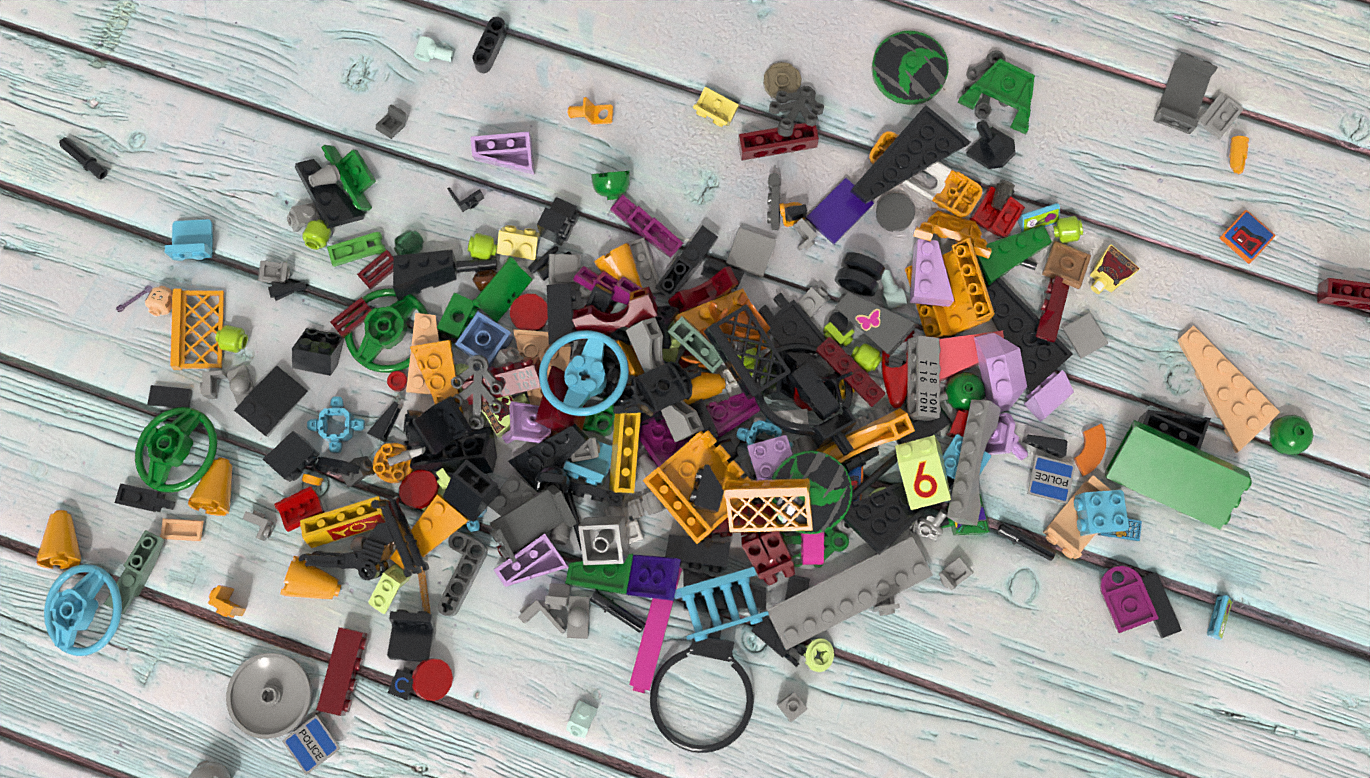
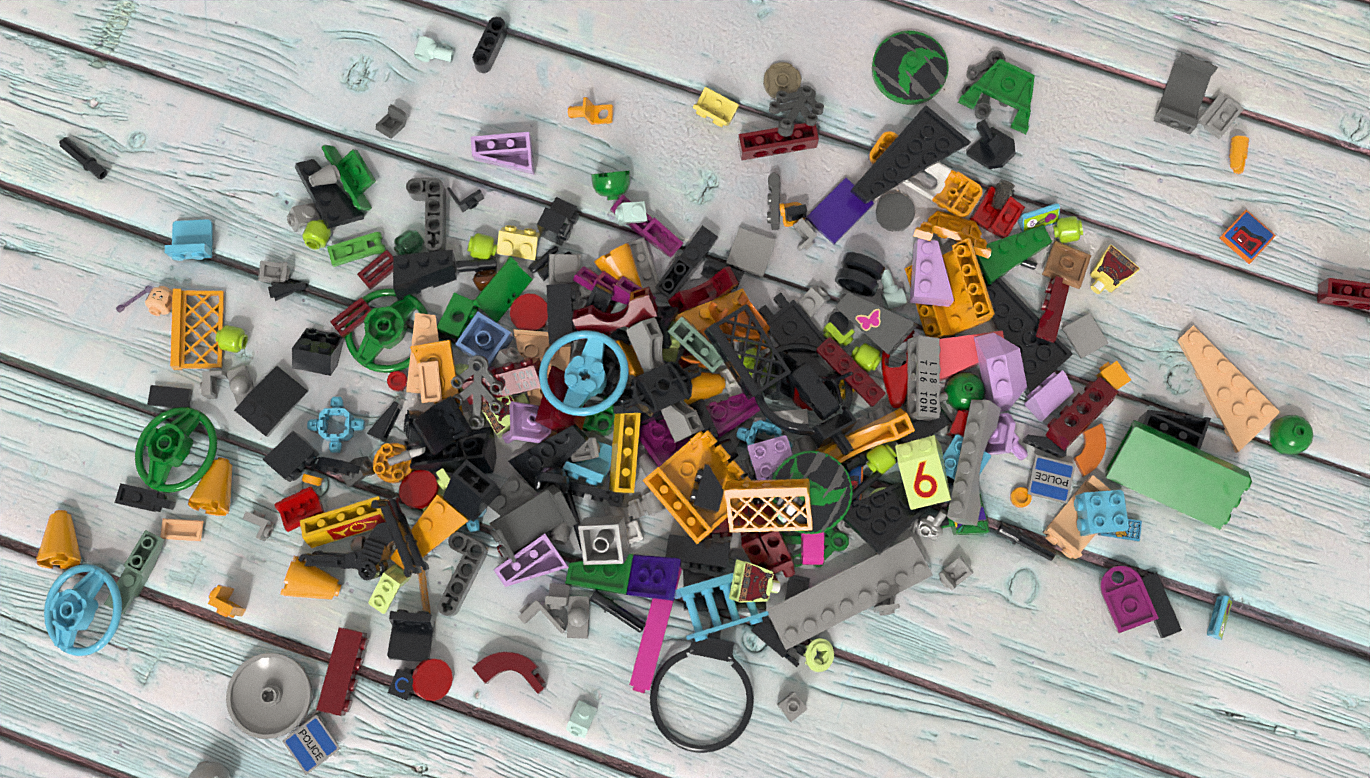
(429, 381): none -> light nougat tile
(431, 217): none -> dark grey beam
(500, 662): none -> dark red arch
(631, 213): none -> light aqua bracket
(752, 583): none -> torso
(881, 458): none -> lime head
(1020, 498): none -> light orange tile
(1065, 435): none -> dark red brick
(1113, 375): none -> light orange brick

